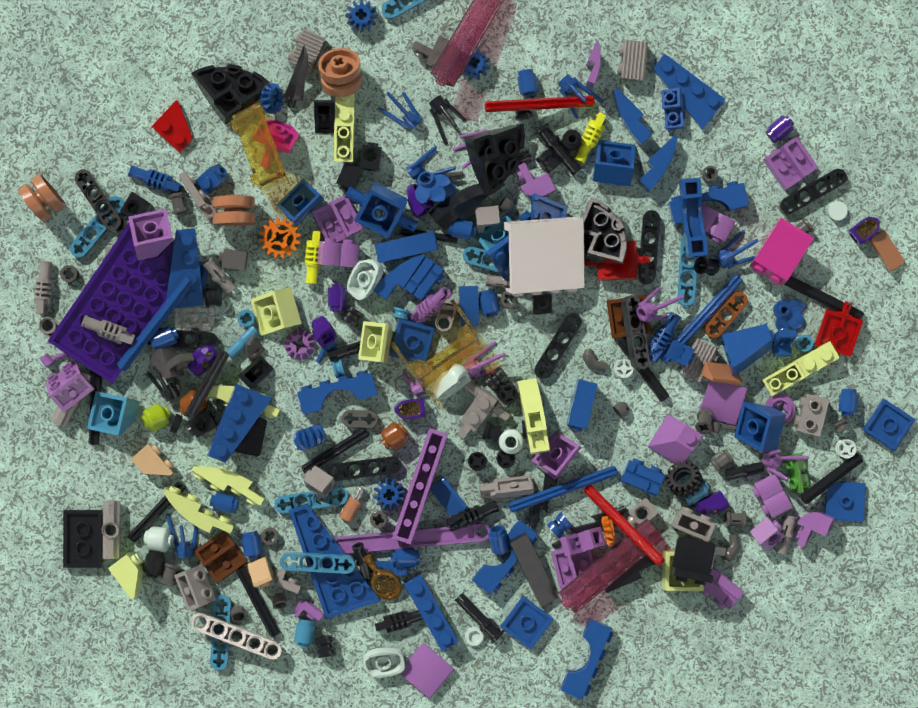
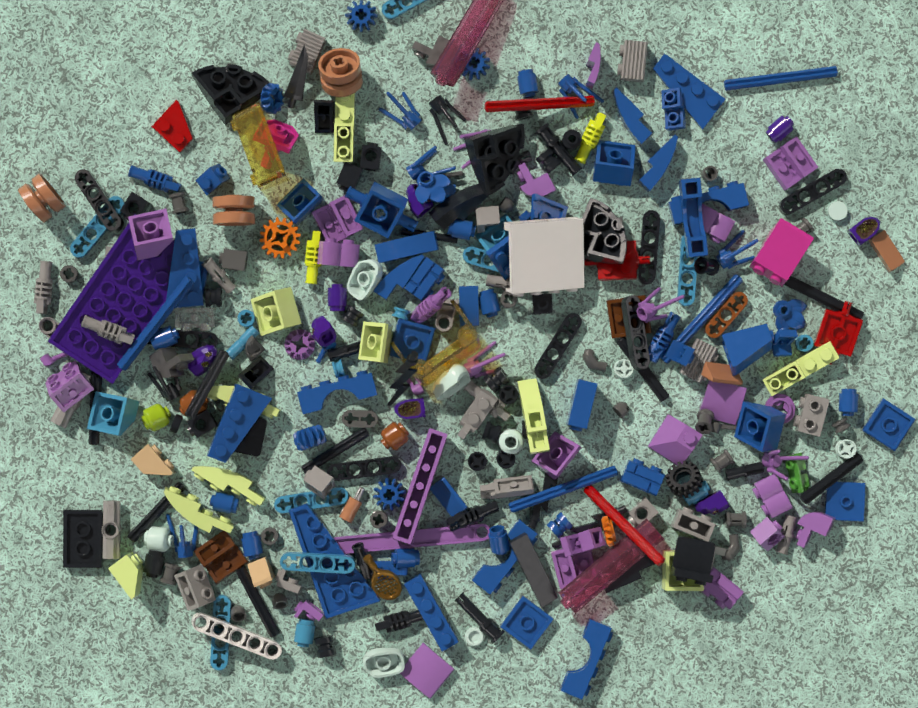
(198, 196): light grey hinge -> none
(411, 360): none -> black piece
(780, 78): none -> blue axle

